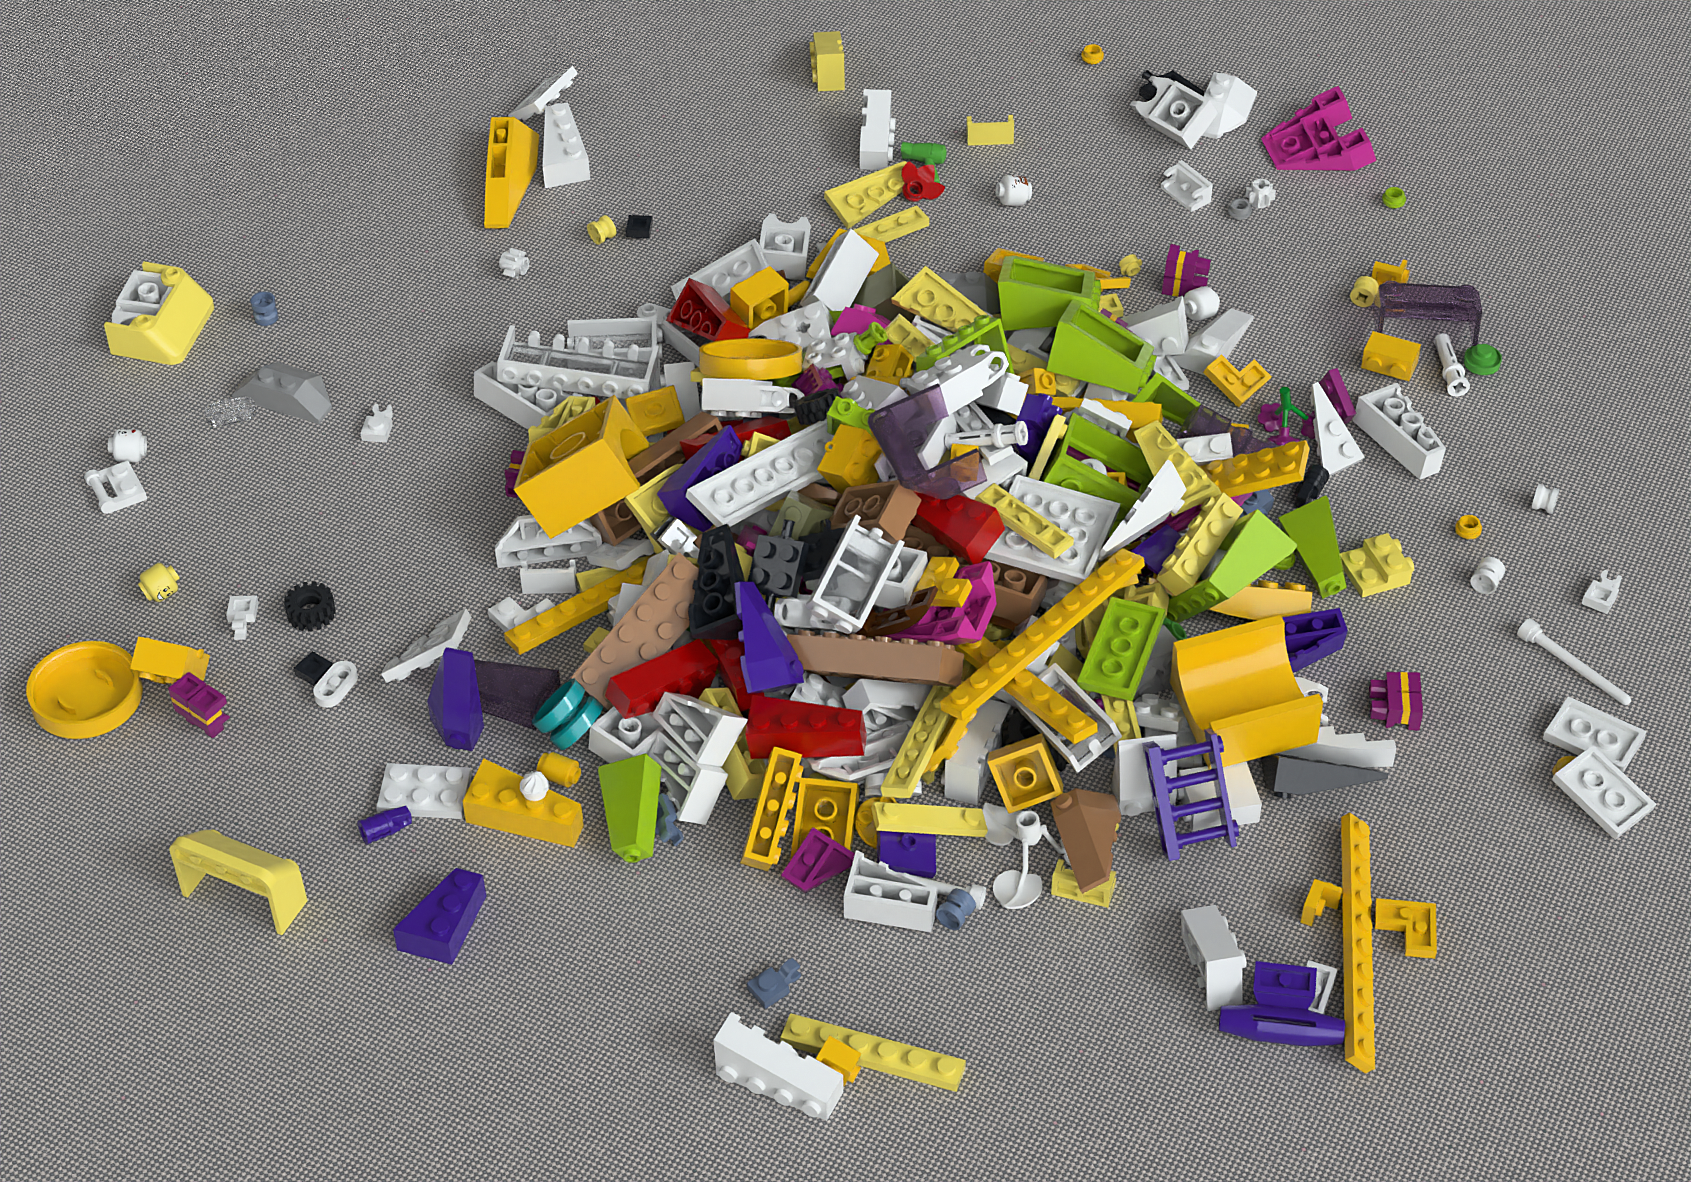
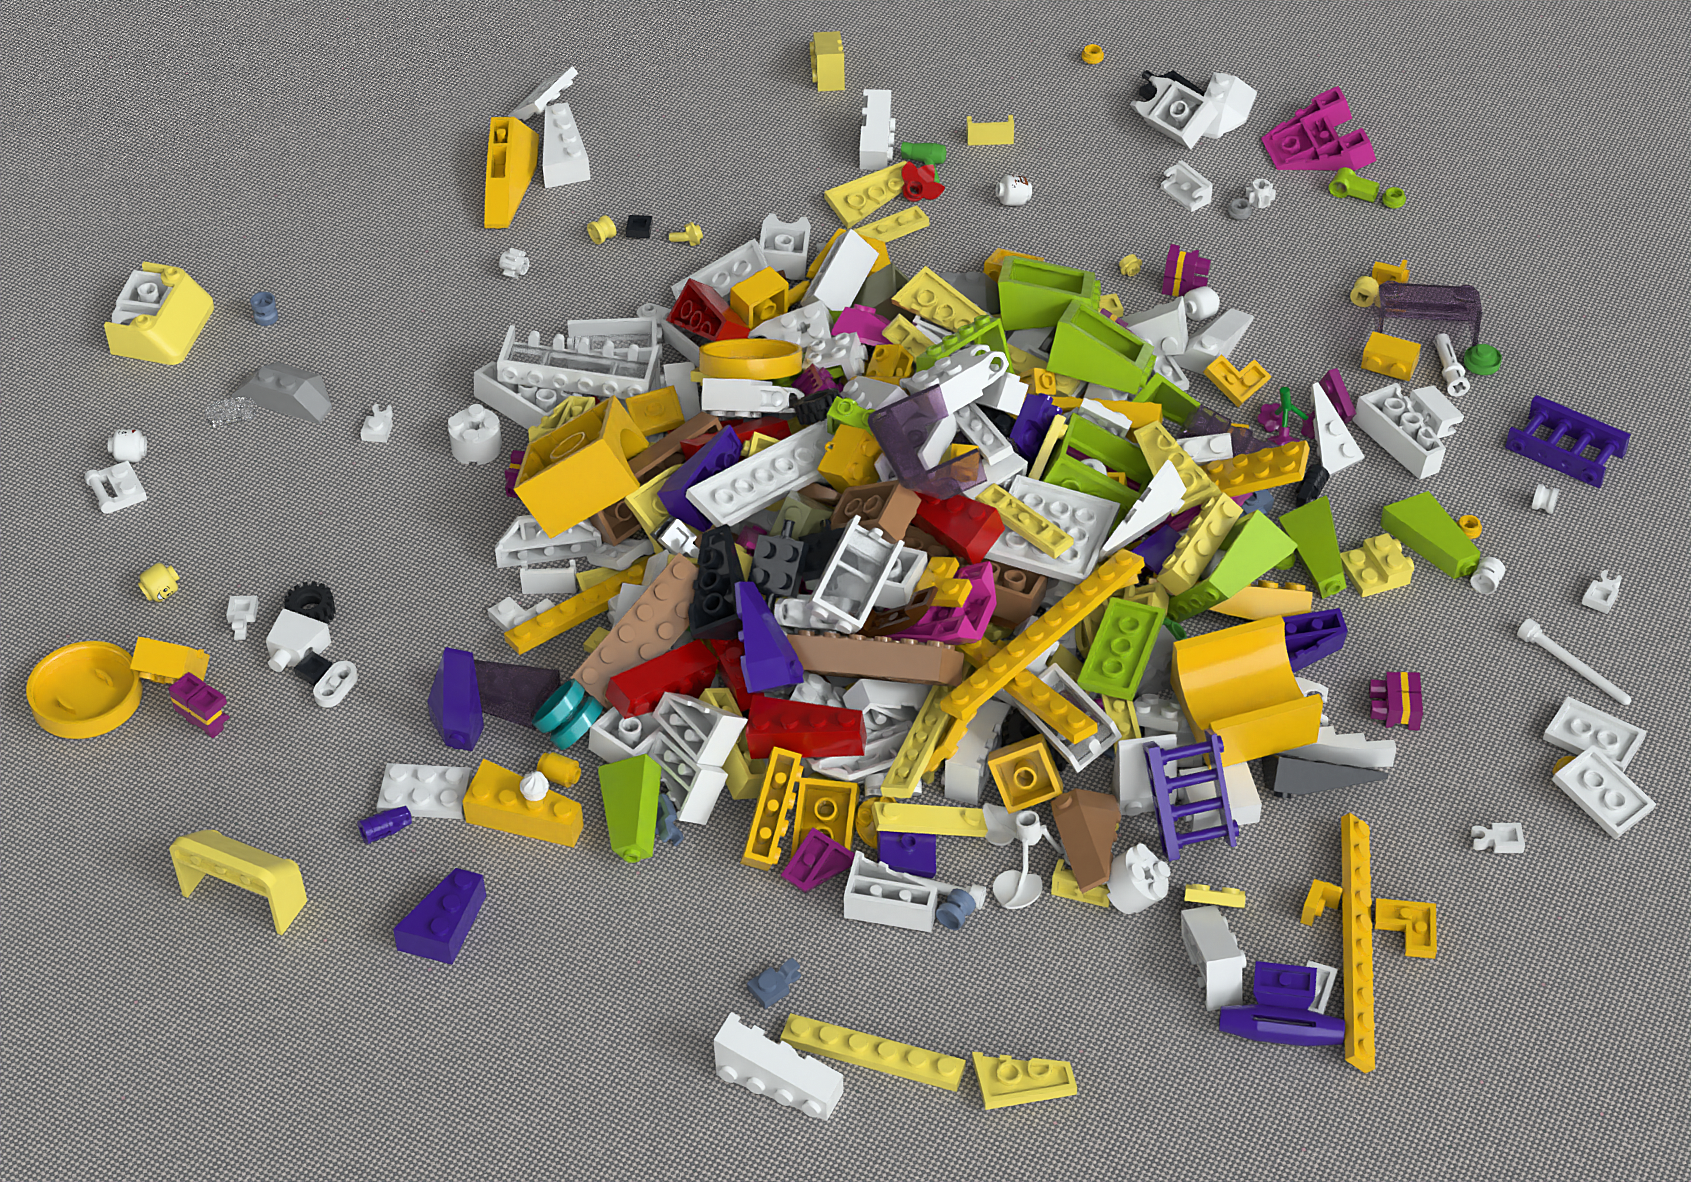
(295, 638): none -> white torso
(425, 650): white plate -> none
(475, 435): none -> white brick
(692, 234): none -> light yellow plate
(840, 1058): yellow brick -> none
(870, 338): lime bush -> none
(997, 436): white pin -> none
(1017, 1082): none -> light yellow wing
(1104, 276): yellow wing -> none
(1137, 880): none -> white brick
(1227, 897): none -> light yellow plate
(1347, 183): none -> lime piece
(1431, 533): none -> lime slope
(1436, 410): none -> white hinge
(1502, 836): none -> white plate
(1573, 424): none -> dark purple fence

